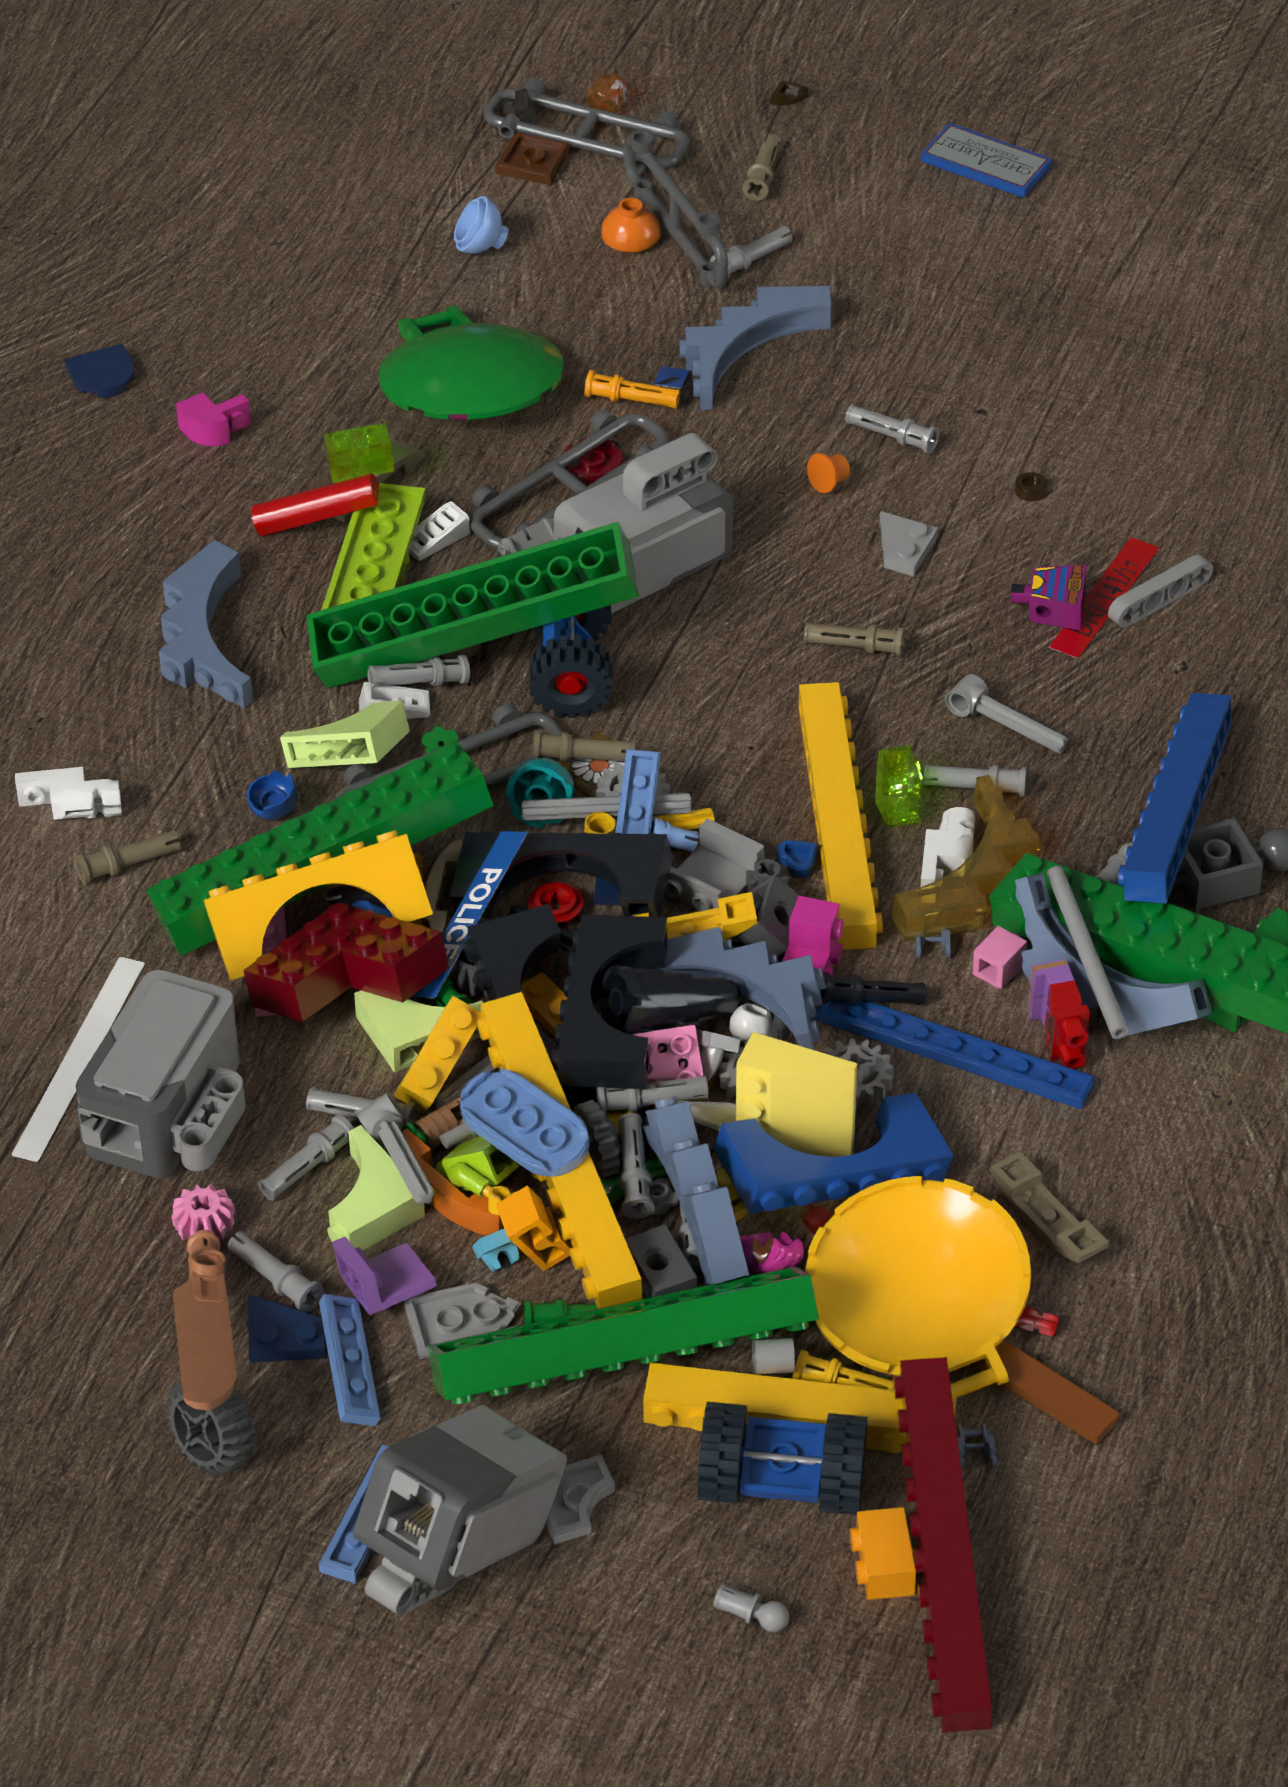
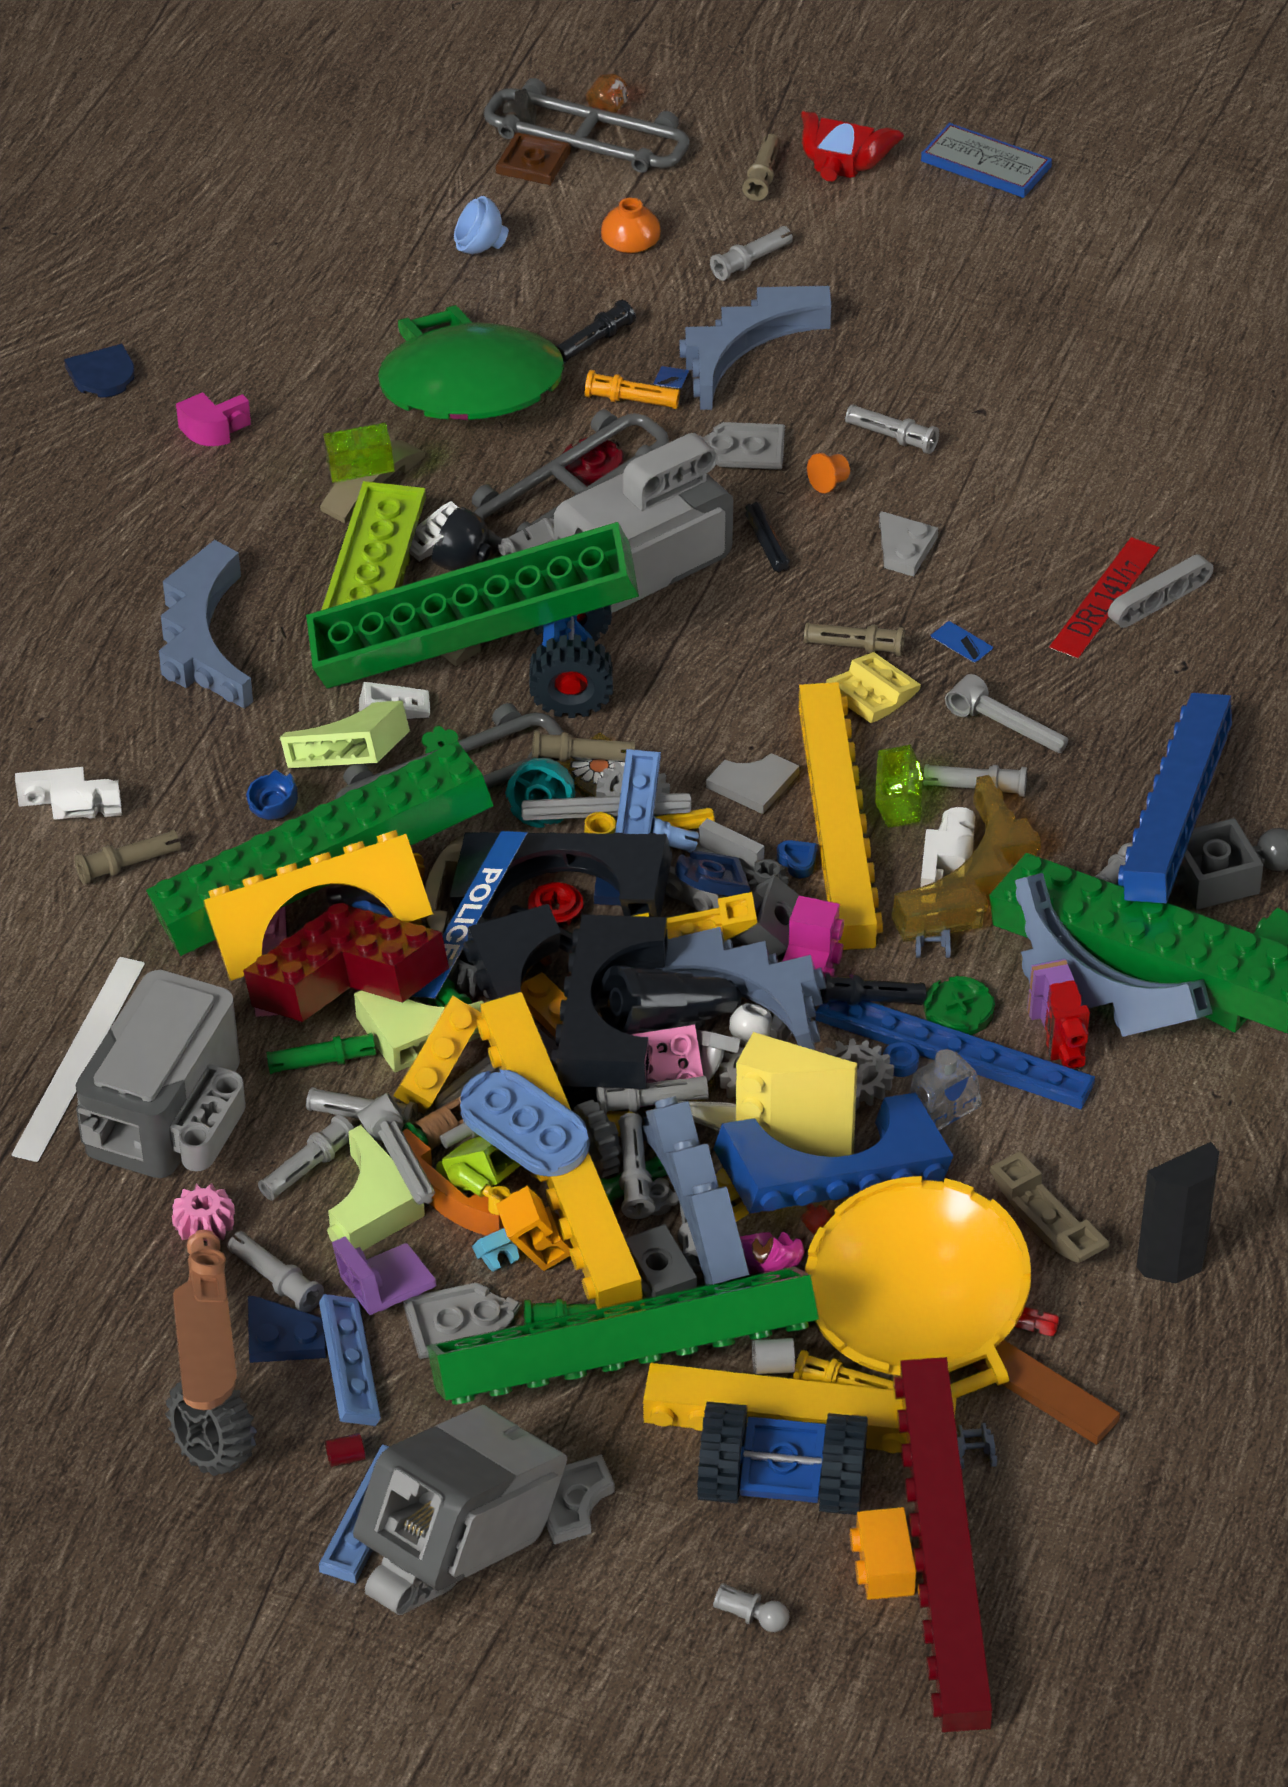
(315, 504): red brick -> none
(321, 1053): none -> green pin
(345, 1450): none -> dark red hinge
(433, 671): light grey pin -> none
(463, 541): none -> black cylinder
(603, 326): none -> black pin
(706, 223): dark grey bar -> none
(712, 873): none -> dark blue tile
(748, 445): none -> light grey tile
(753, 783): none -> light grey tile
(767, 537): none -> black axle
(788, 94): dark brown tile -> none
(844, 147): none -> red torso
(875, 687): none -> light yellow slope
(903, 1057): none -> blue tile
(947, 1088): none -> clear torso
(960, 1004): none -> green tile
(961, 641): none -> blue sticker
(999, 957): bright pink brick -> none
(1030, 486): dark brown tile -> none
(1054, 595): magenta torso -> none
(1087, 952): light grey piece -> none
(1177, 1215): none -> black piece

